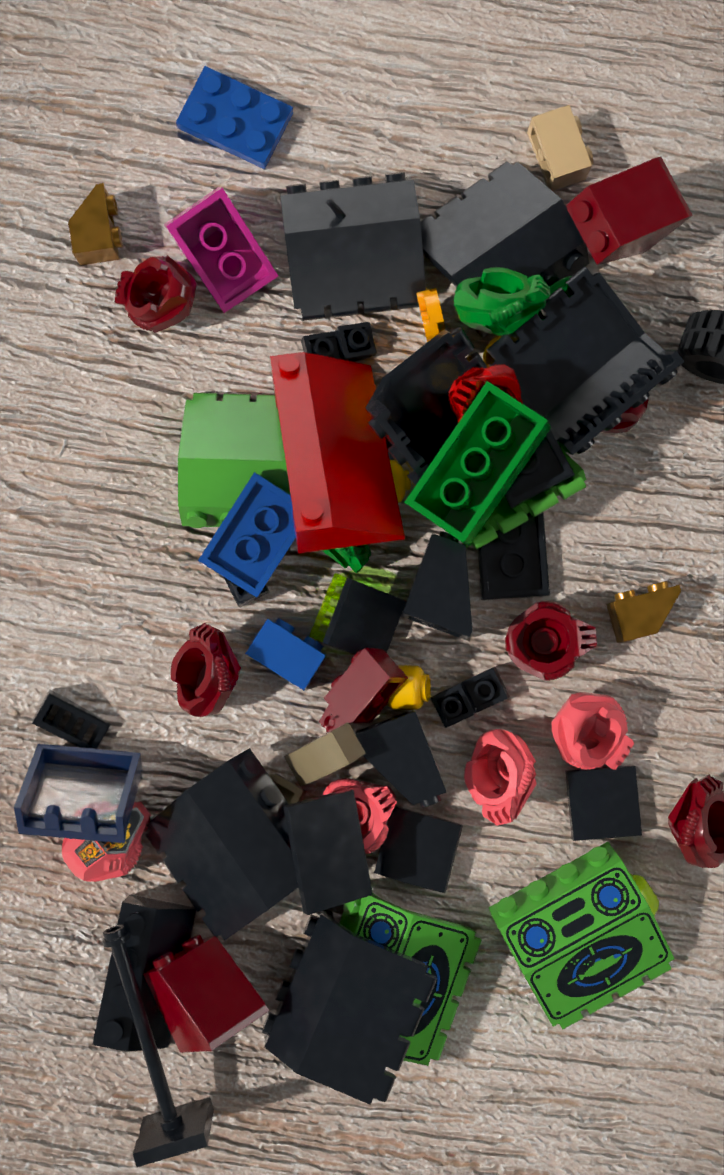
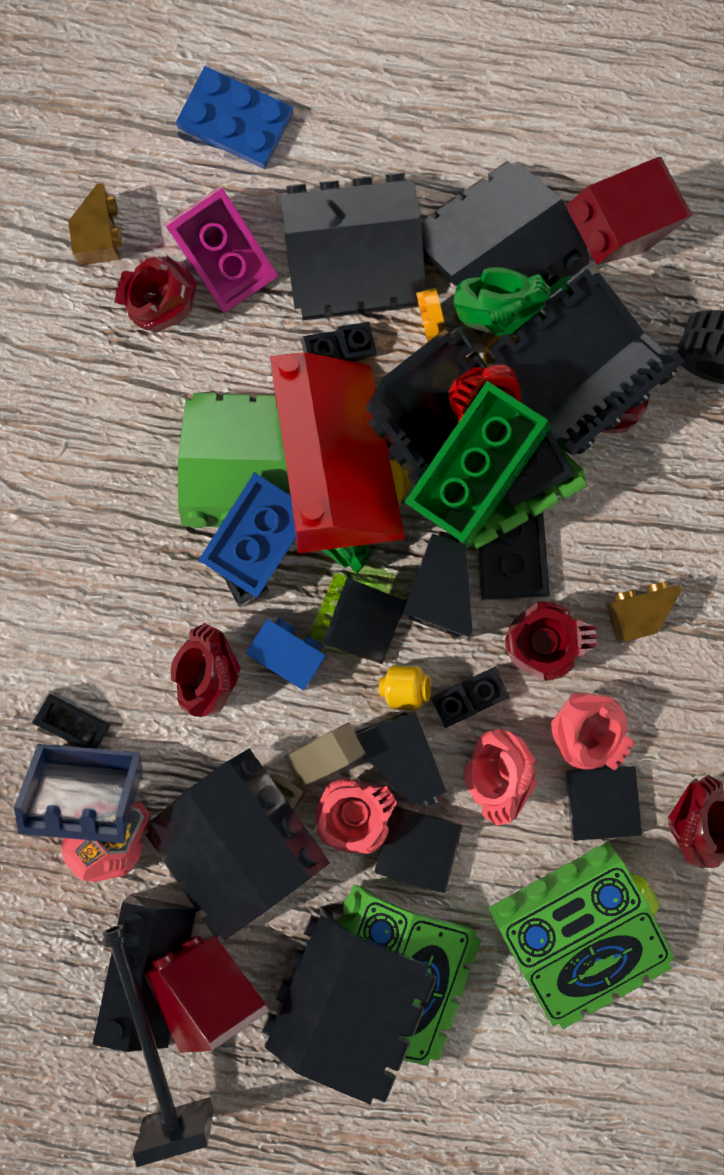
(328, 851): black tile -> none
(362, 689): dark red hinge -> none
(560, 147): tan brick -> none

